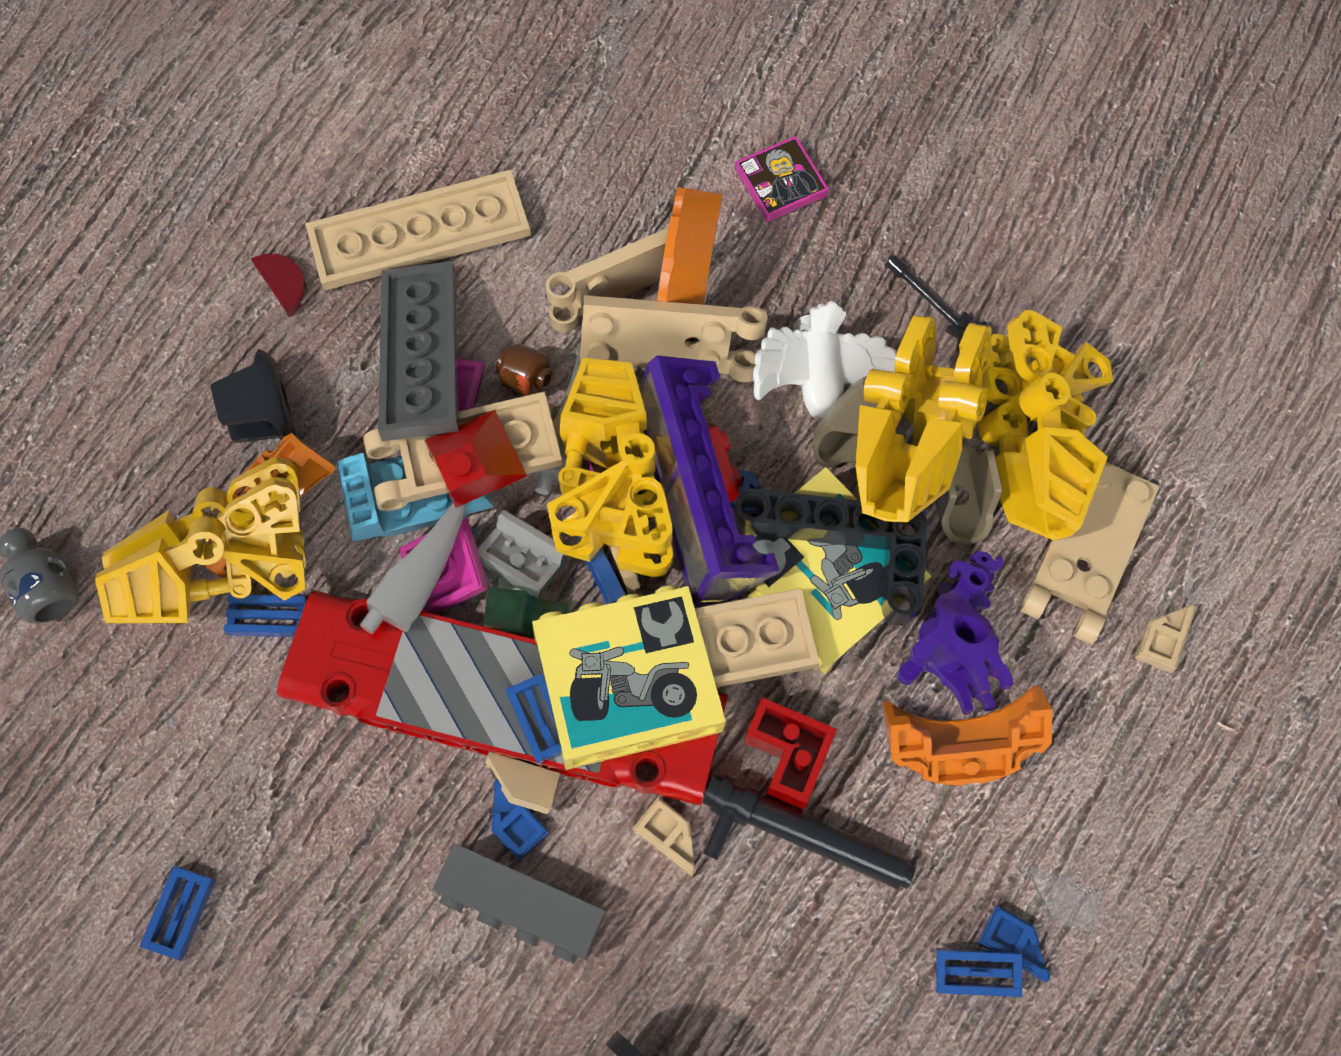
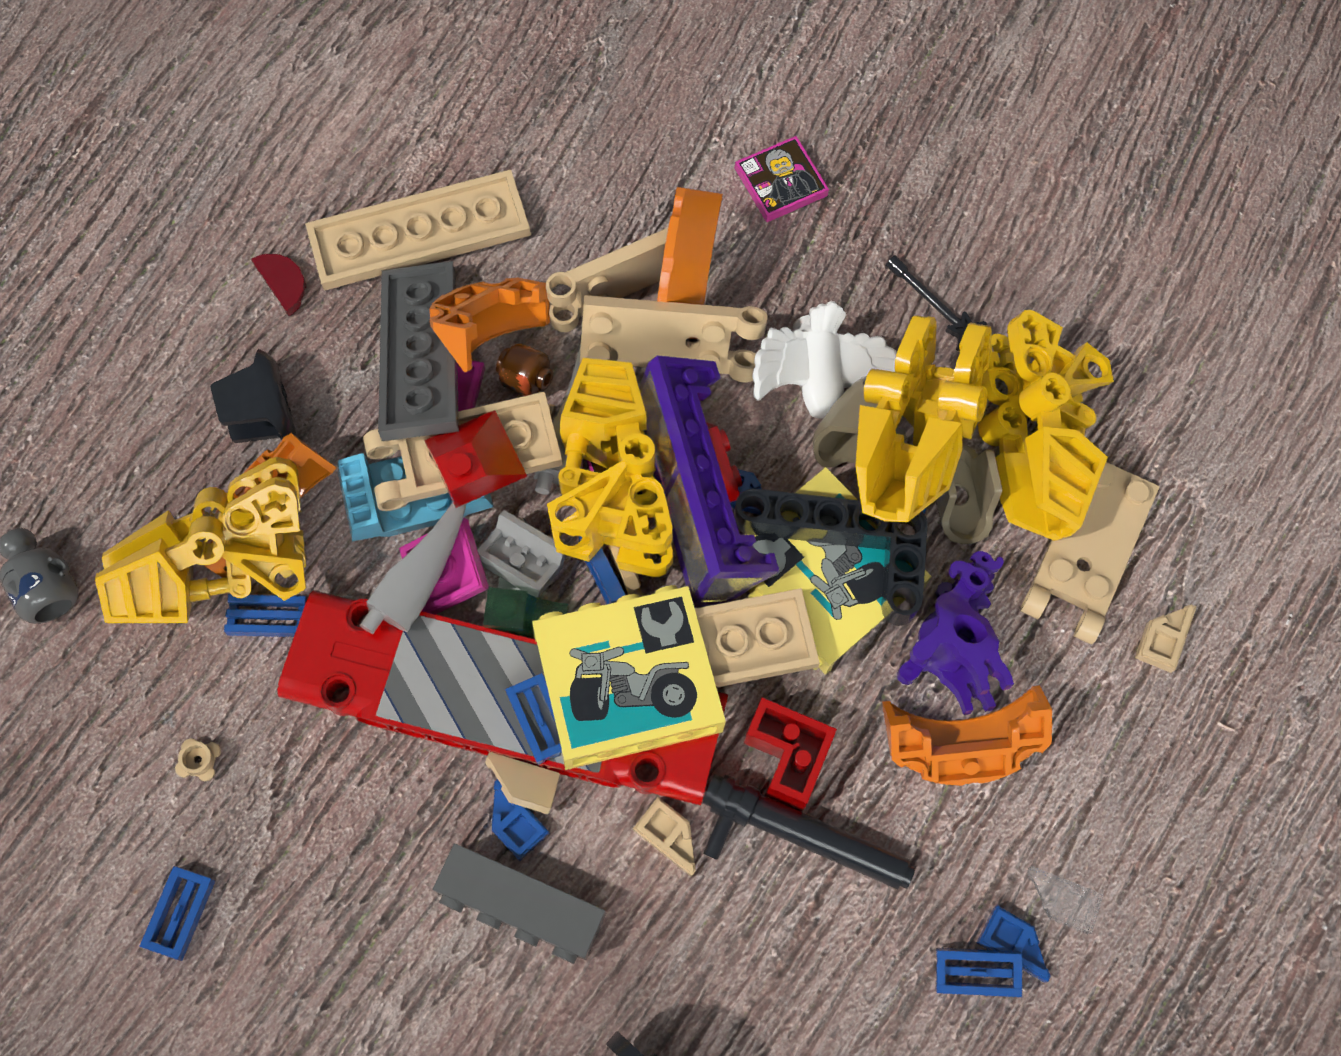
(186, 759): none -> tan plate
(487, 310): none -> orange windscreen

